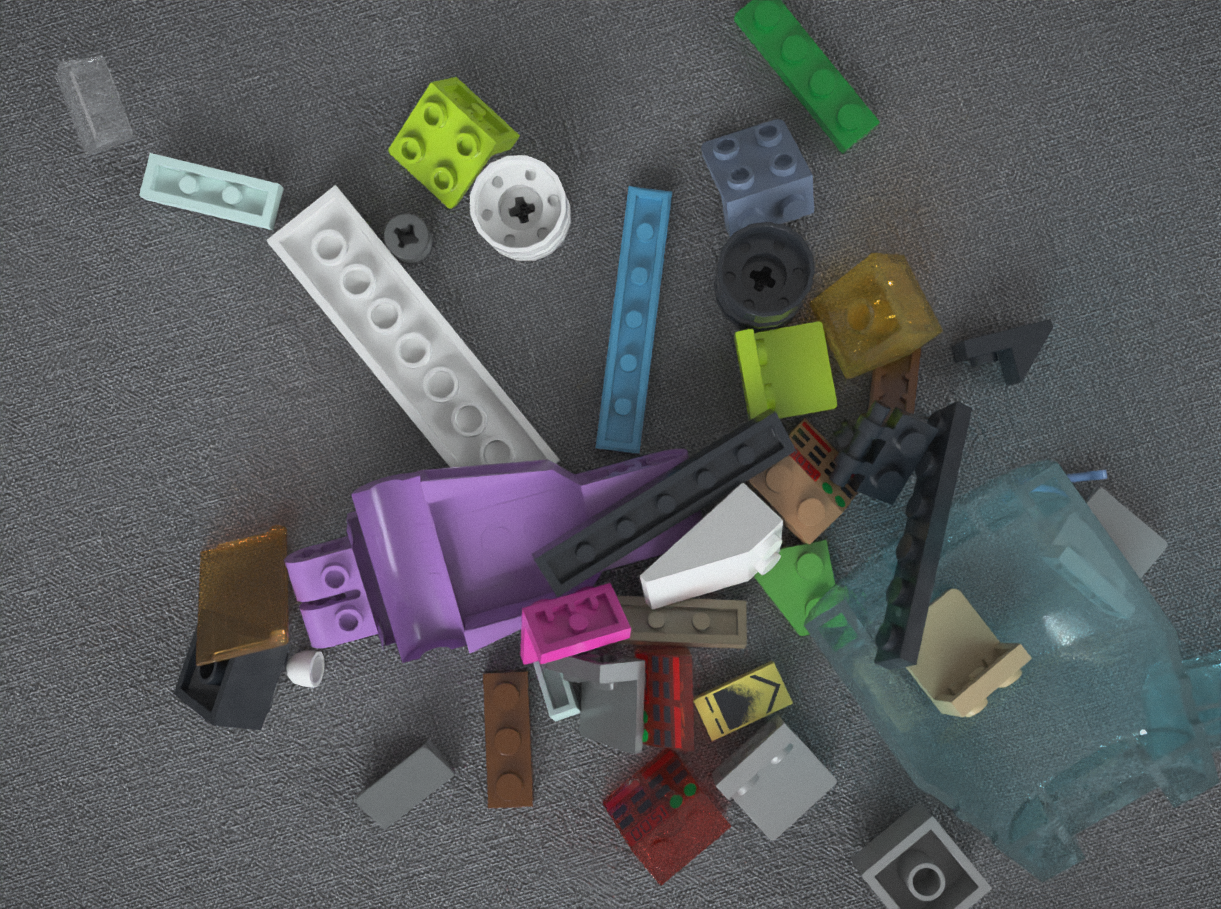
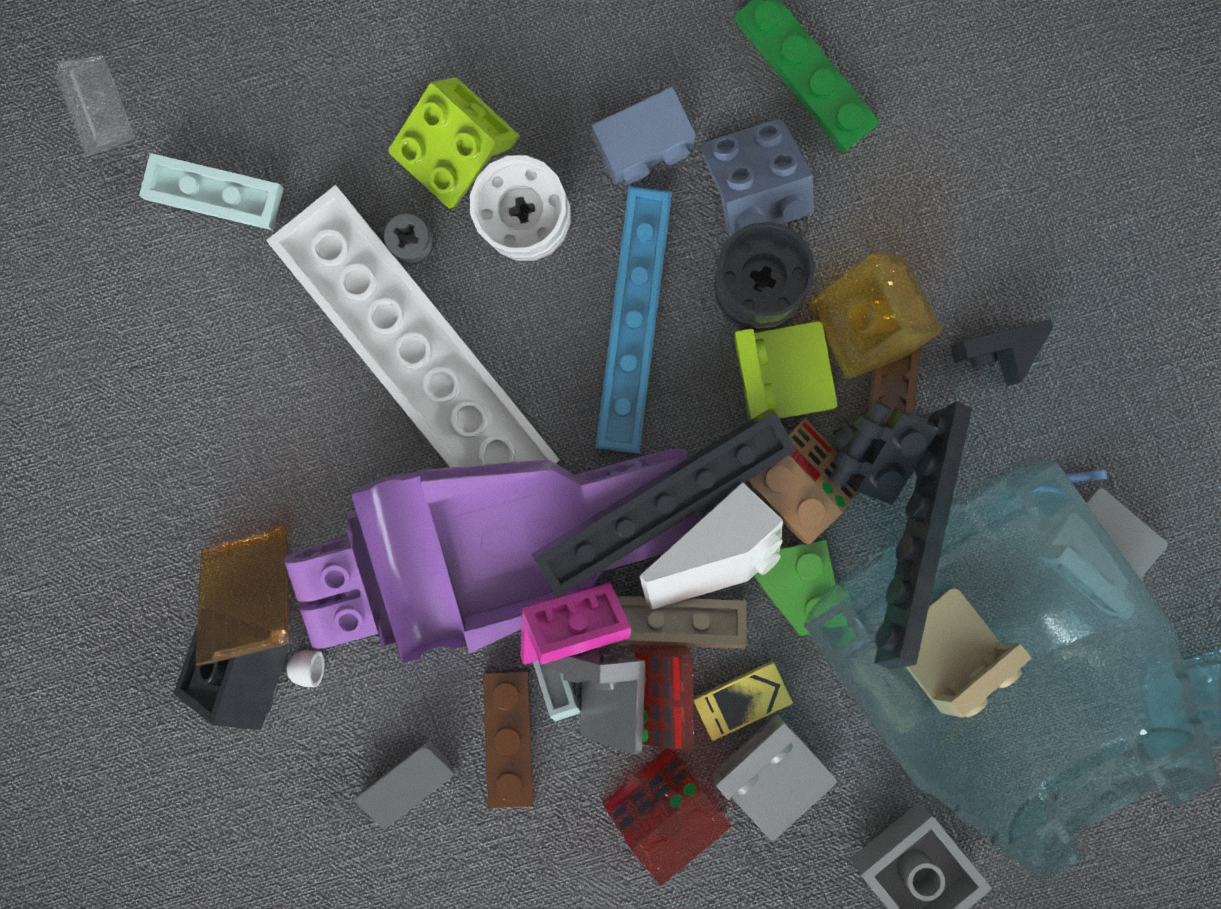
(644, 137): none -> sand blue brick

